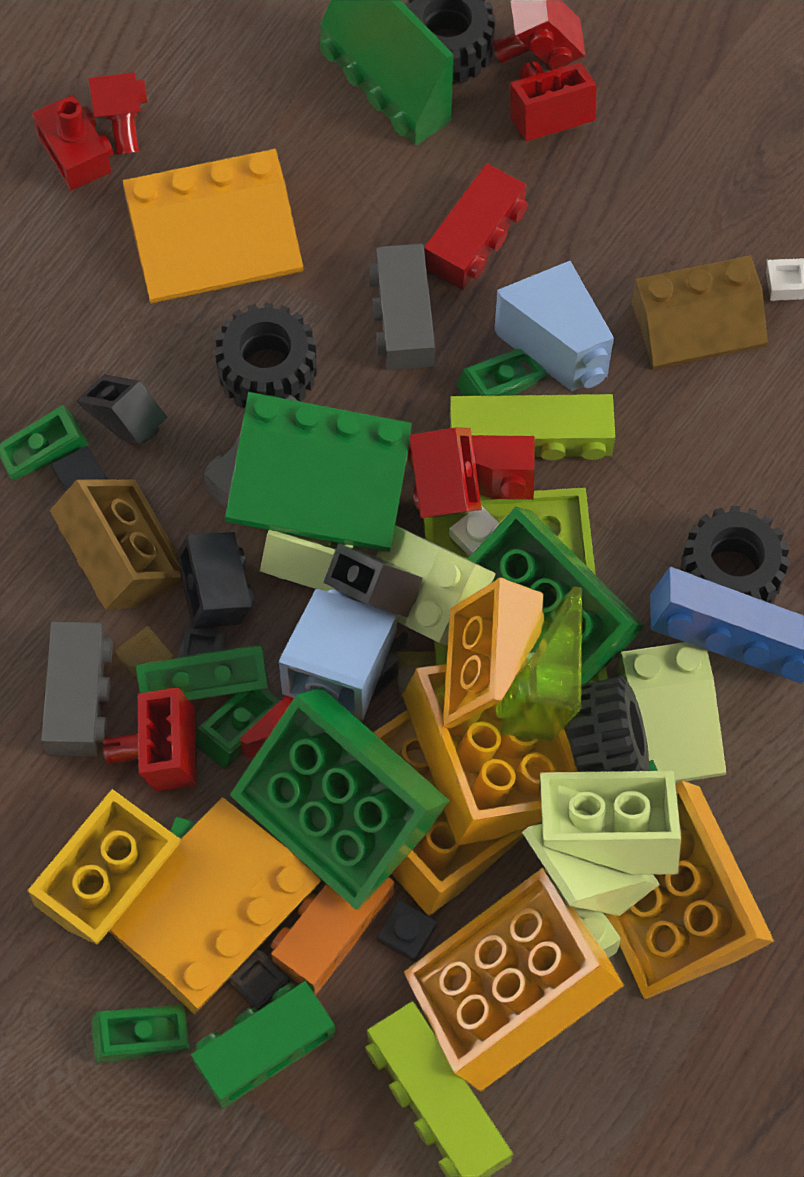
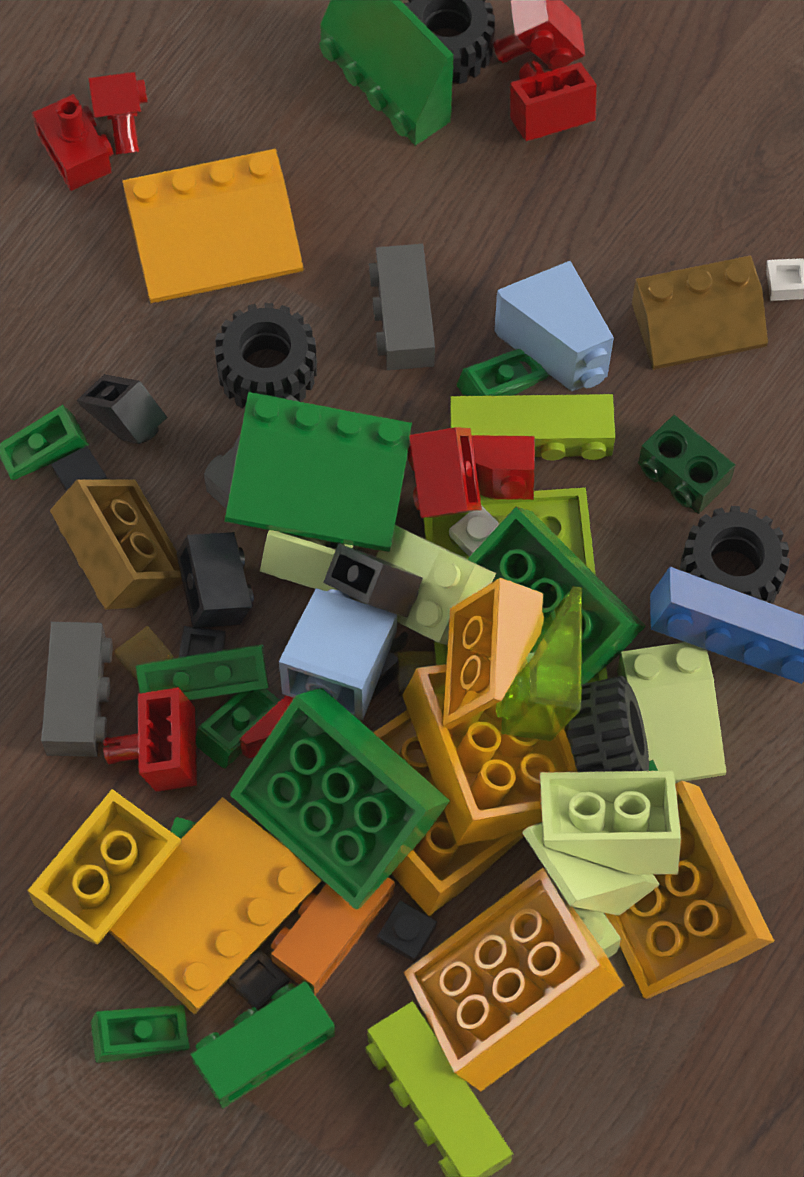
(476, 226): red brick -> none
(693, 458): none -> dark green brick

